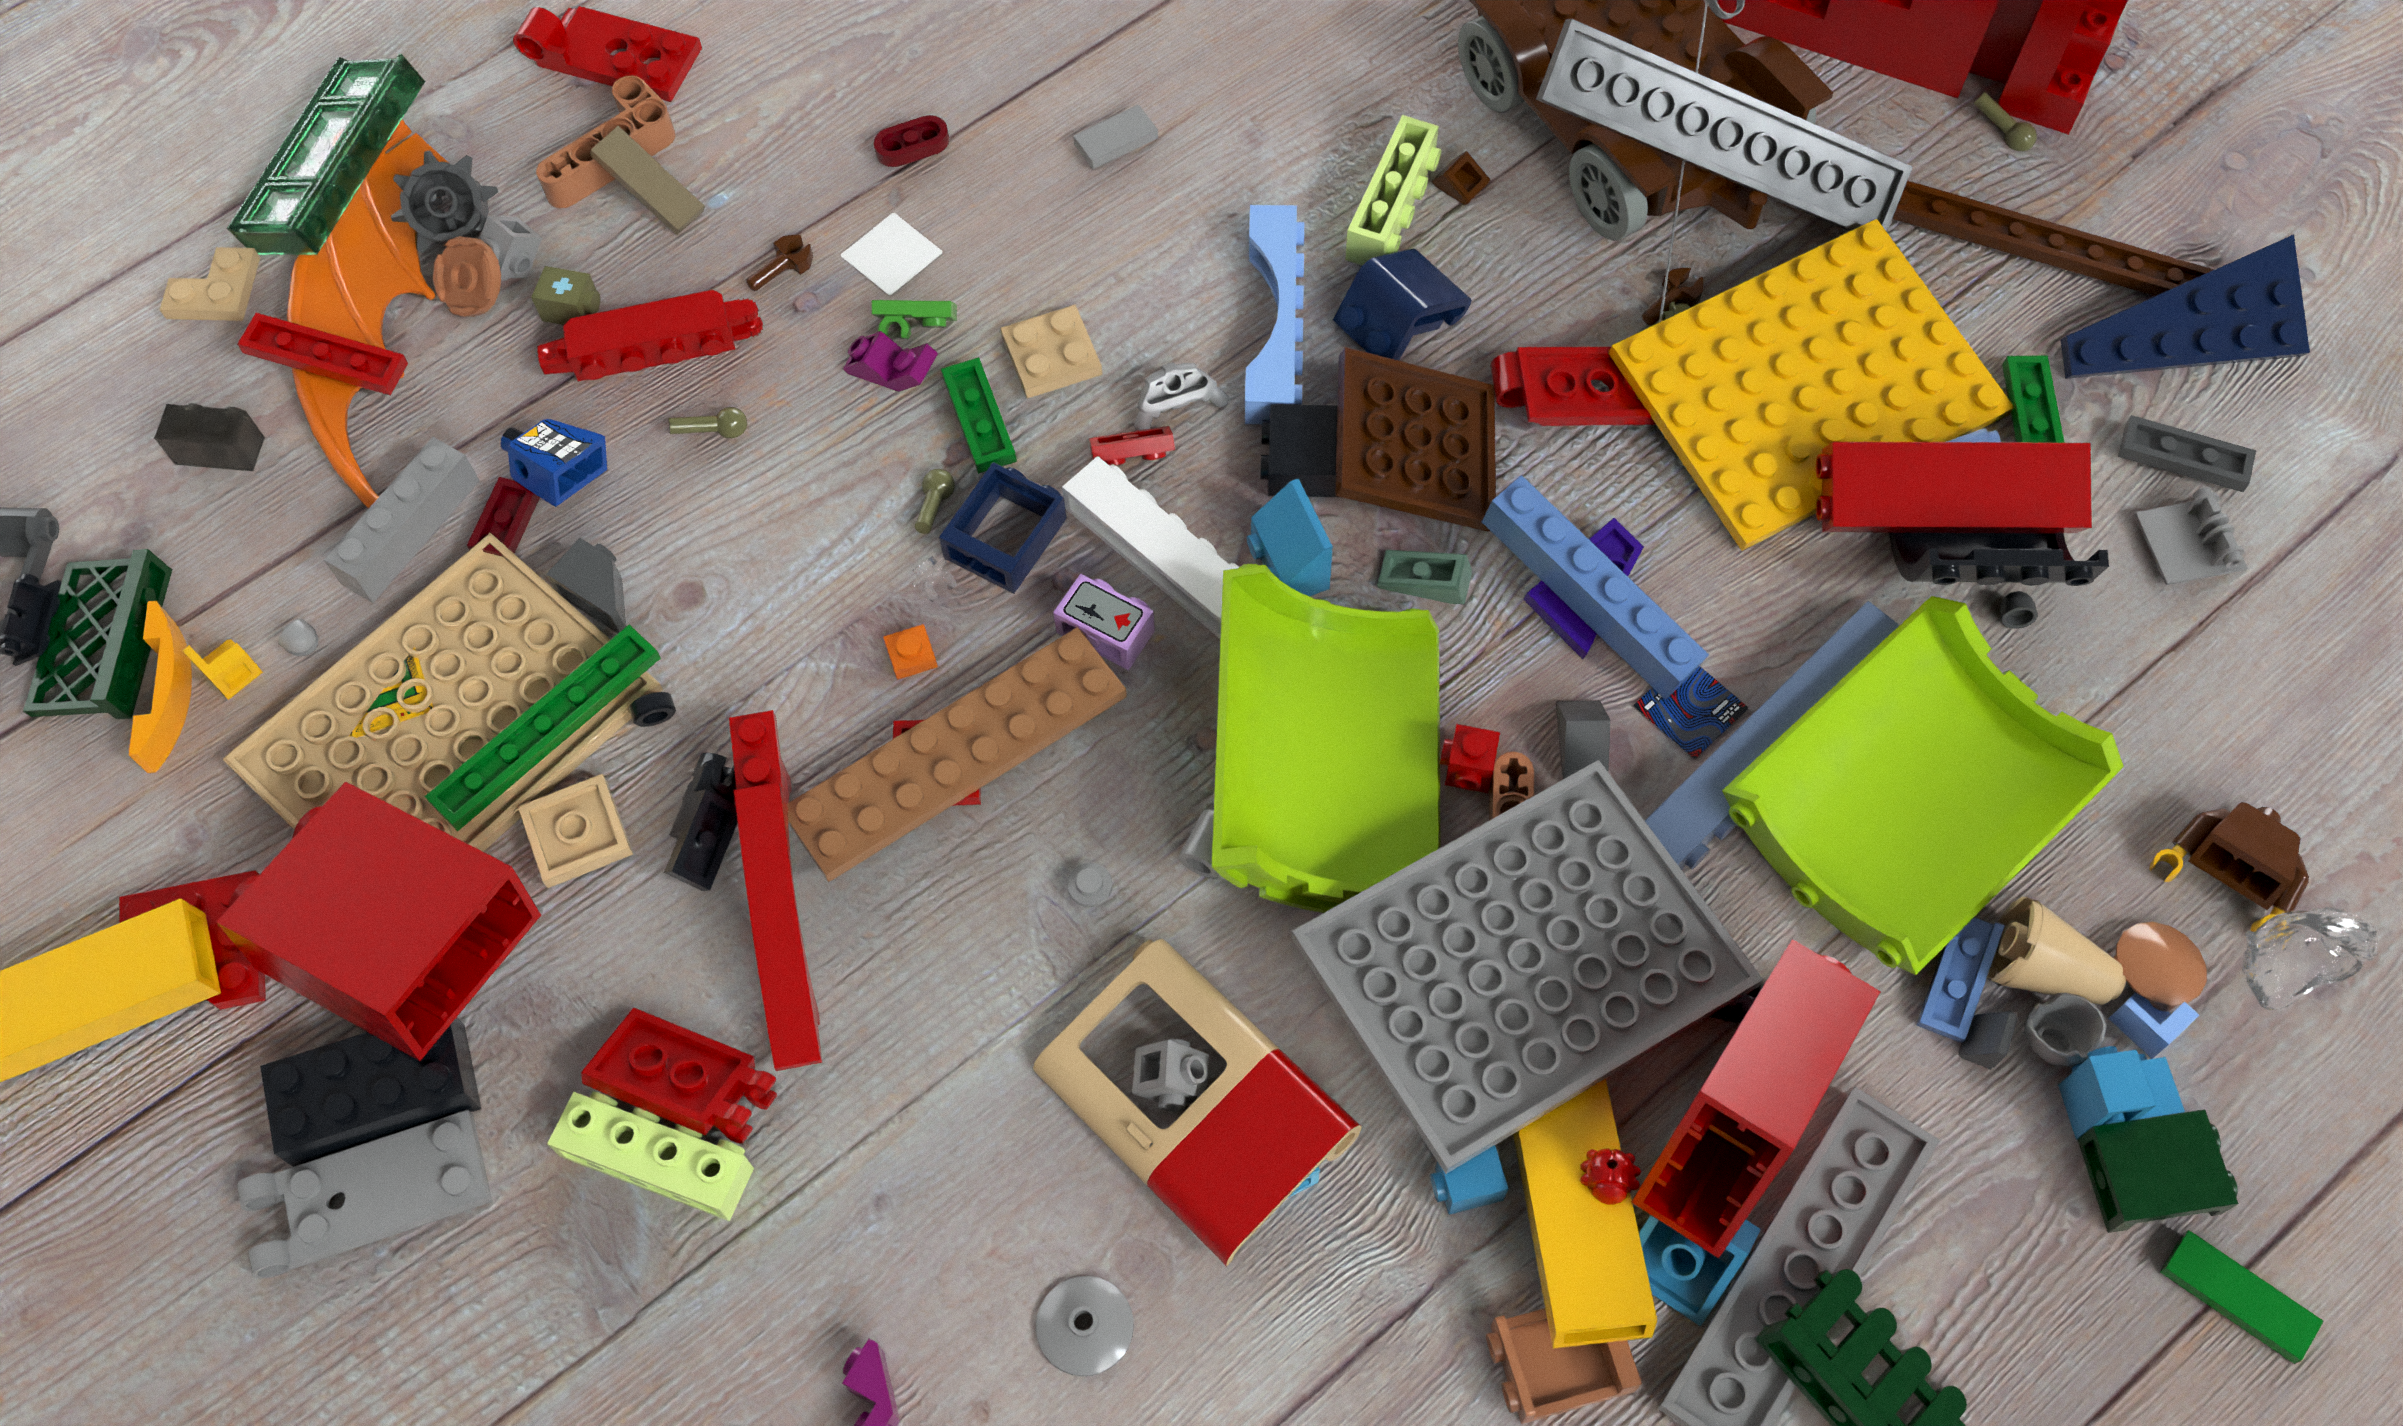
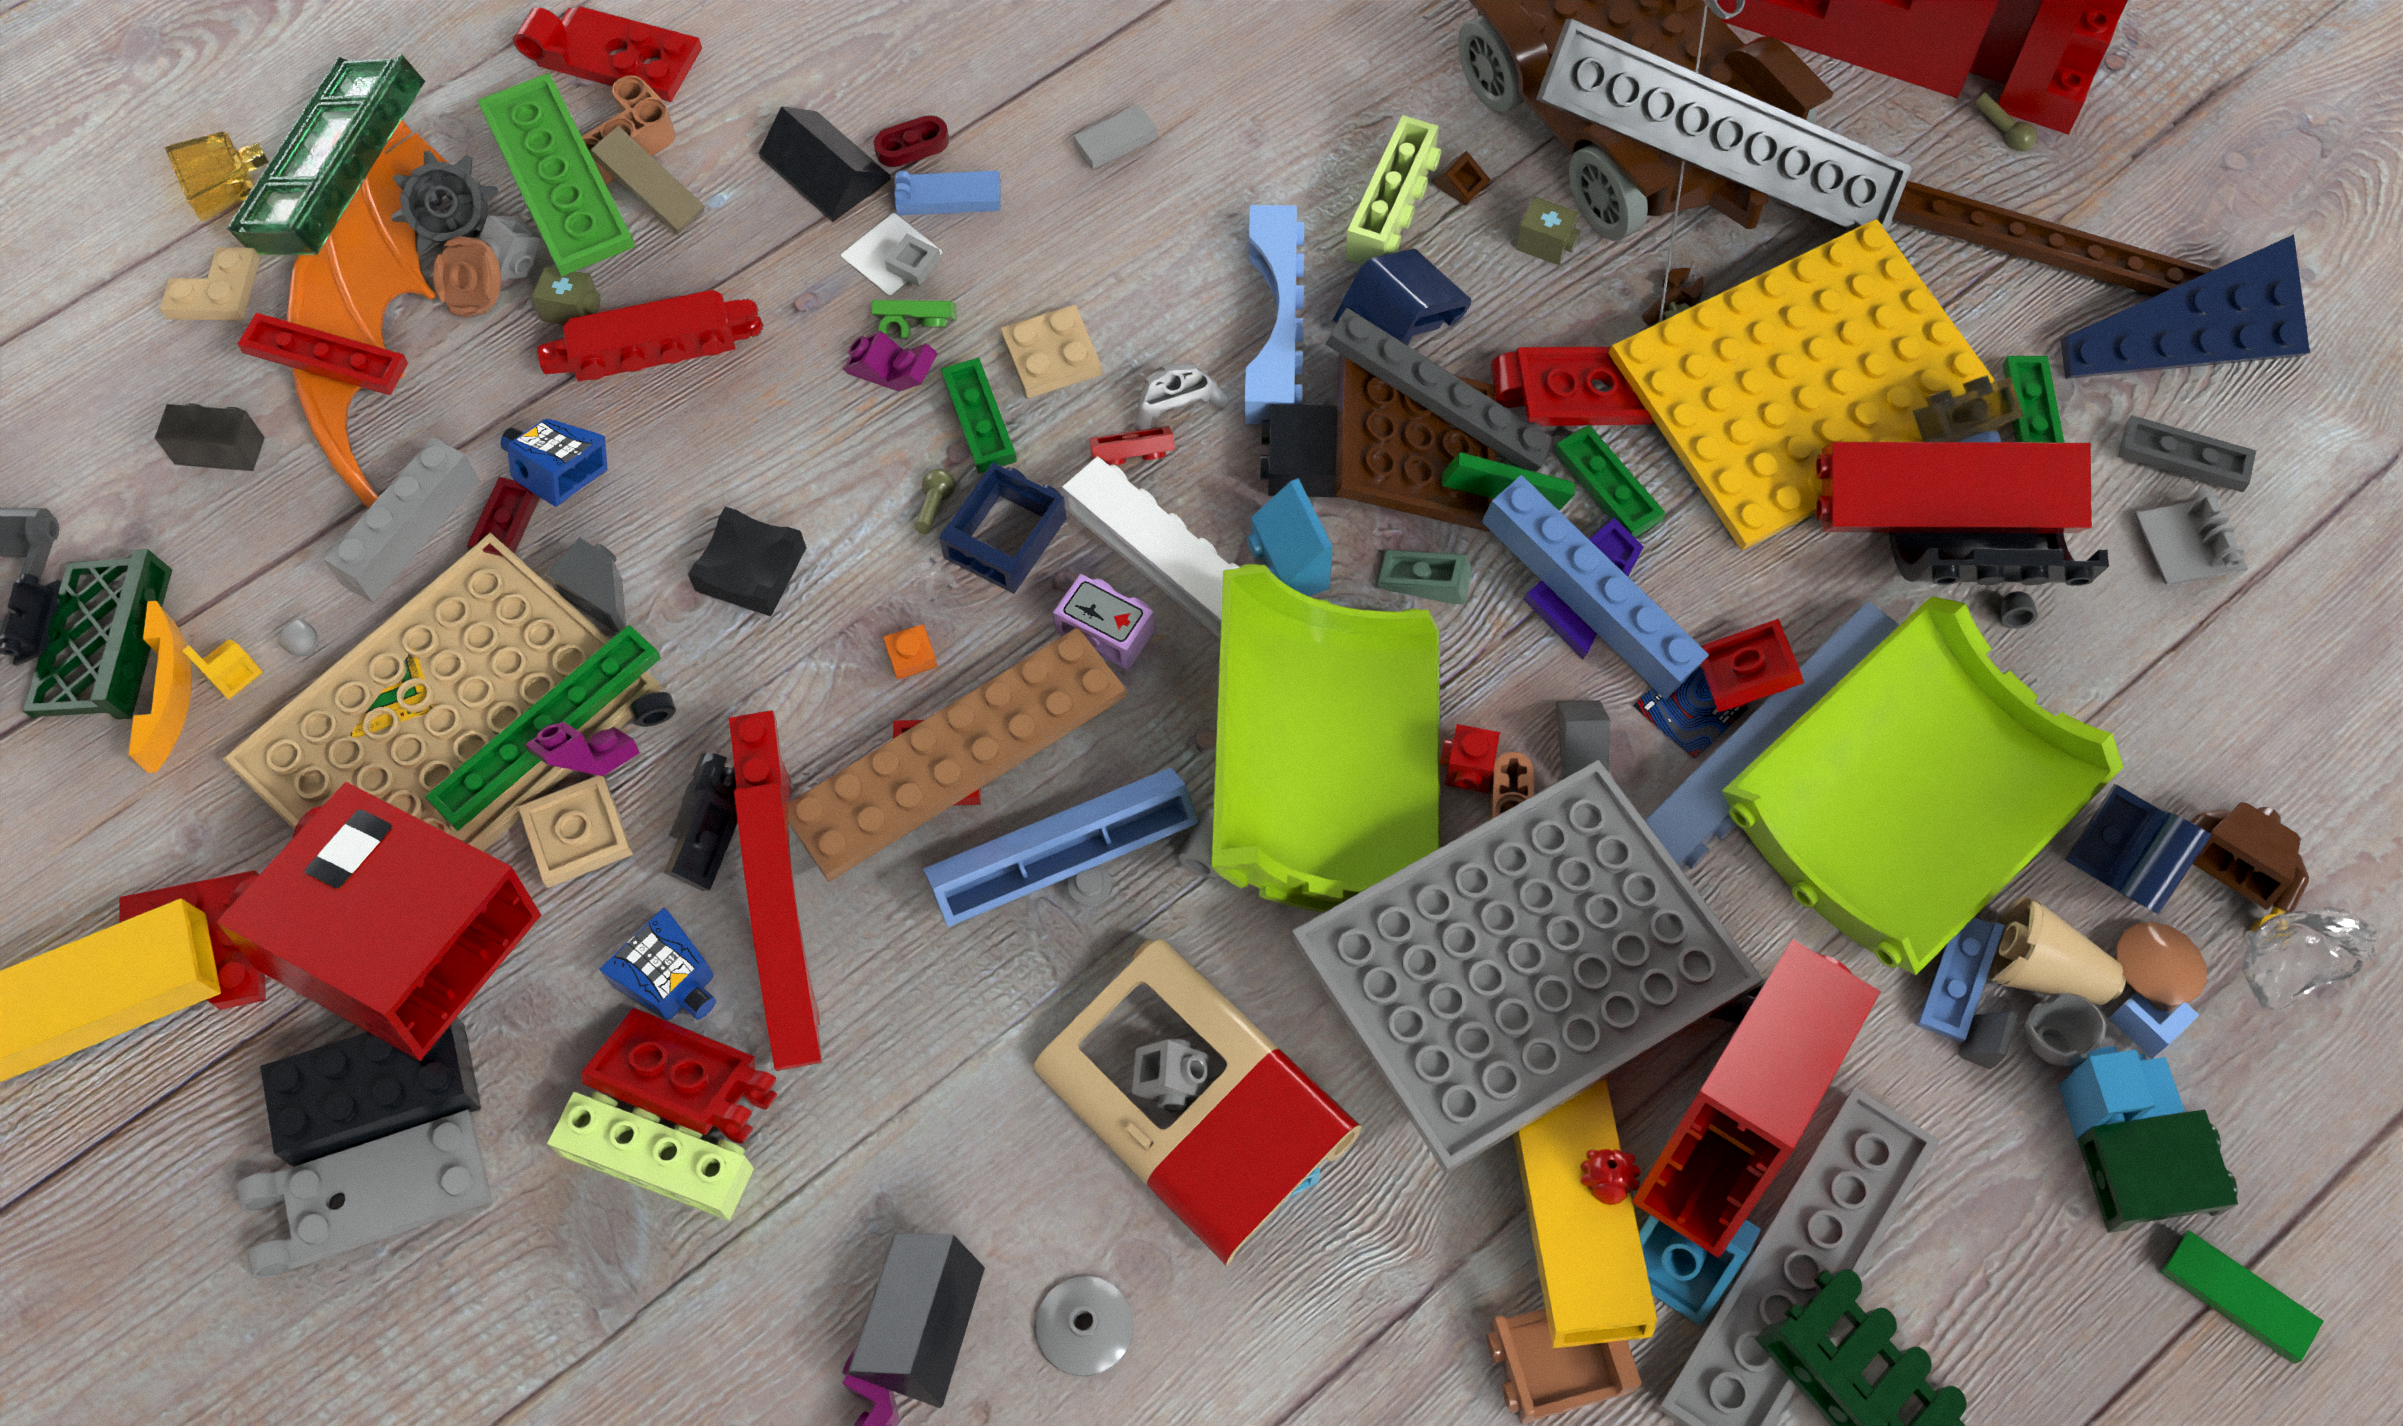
(215, 171): none -> clear yellow torso
(348, 849): none -> sticker
(556, 174): none -> bright green plate
(566, 748): none -> magenta slope
(662, 970): none -> torso
(728, 422): olive bar -> none
(748, 562): none -> black brick
(784, 260): reddish brown bar -> none
(820, 161): none -> black slope
(912, 259): none -> light grey plate
(918, 1316): none -> slope
(947, 192): none -> medium blue hinge
(1060, 846): none -> medium blue brick
(1439, 391): none -> dark grey plate
(1471, 1184): dark azure brick -> none
(1492, 477): none -> green tile
(1548, 231): none -> olive brick
(1609, 481): none -> green plate
(1750, 665): none -> red plate
(1968, 412): none -> clear smoke brick
(2137, 848): none -> dark blue piece

